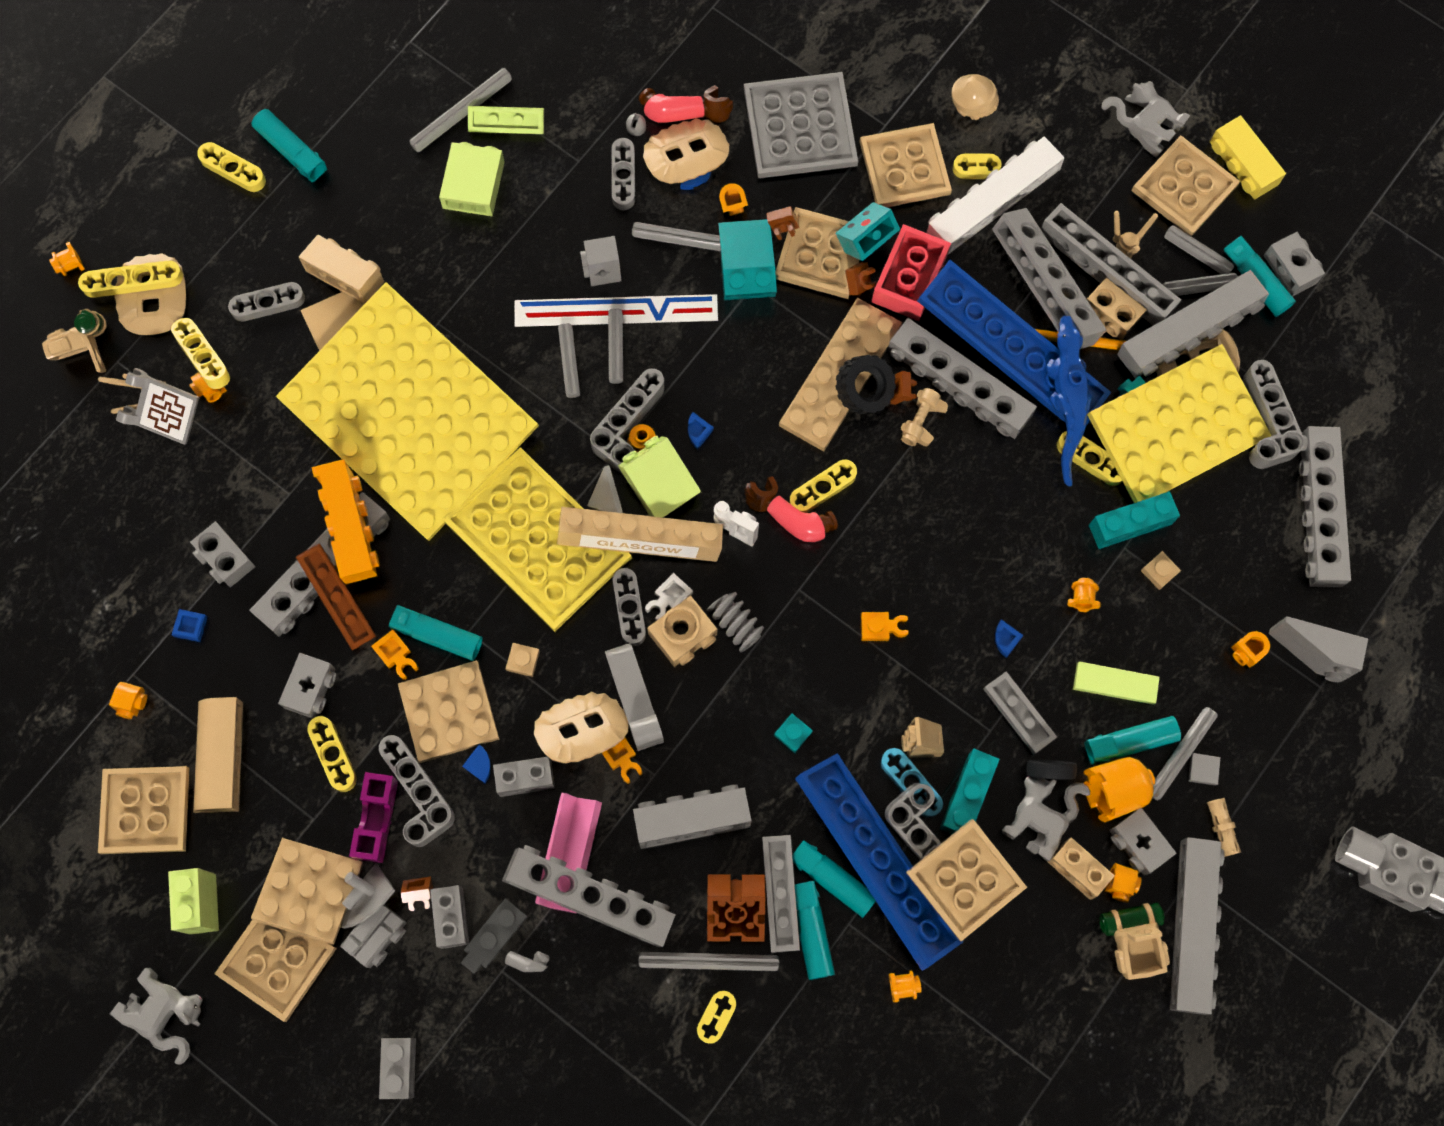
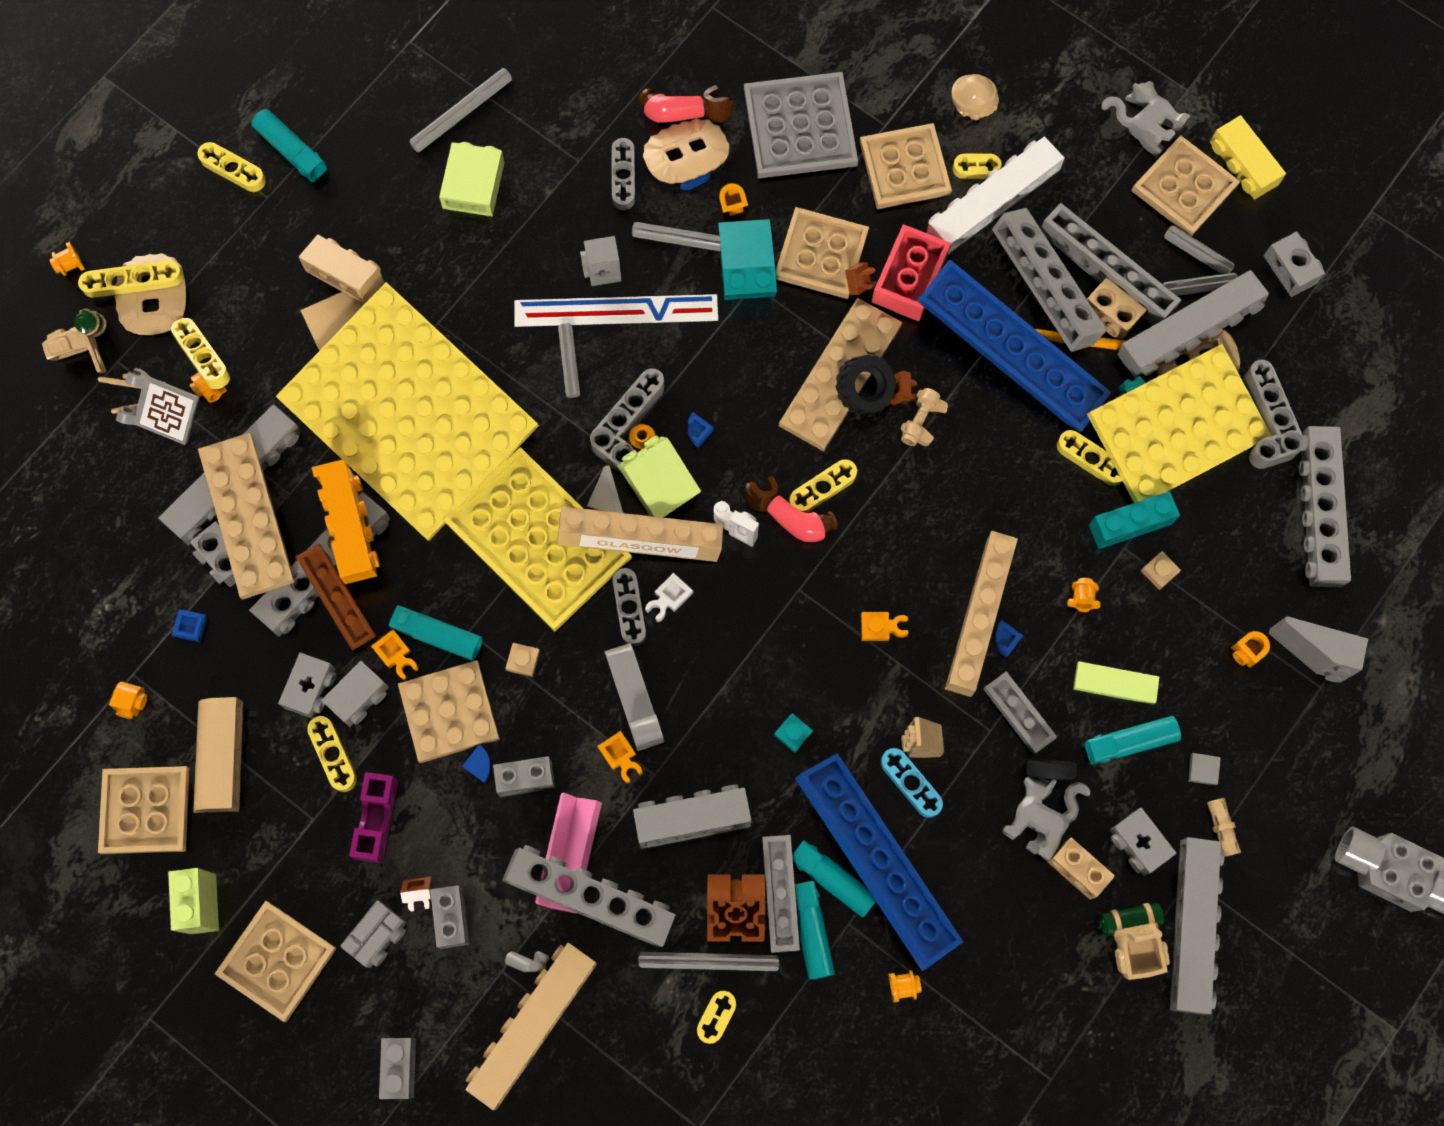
(156, 1011): light grey animal -> none
(195, 507): none -> light grey brick
(246, 516): none -> tan plate
(277, 307): light grey beam -> none
(306, 891): tan plate -> none
(356, 694): none -> light grey brick
(366, 897): light grey shield -> none
(413, 786): light grey beam -> none
(493, 936): dark grey hinge -> none
(506, 120): yellowish green tile -> none
(530, 1027): none -> tan brick
(588, 740): tan piece -> none
(615, 326): light grey axle -> none
(640, 125): light grey hinge -> none
(681, 647): tan brick -> none
(736, 621): light grey piece -> none
(783, 221): dark orange tile -> none
(867, 231): teal brick -> none
(912, 820): light grey beam -> none
(956, 365): light grey brick -> none
(966, 880): tan plate -> none
(969, 790): teal brick -> none
(981, 614): none -> tan brick
(1071, 390): blue animal -> none
(1119, 787): light orange cylinder -> none
(1124, 883): light orange plate -> none
(1129, 242): tan plant -> none
(1183, 752): light grey axle -> none
(1246, 259): teal piece -> none

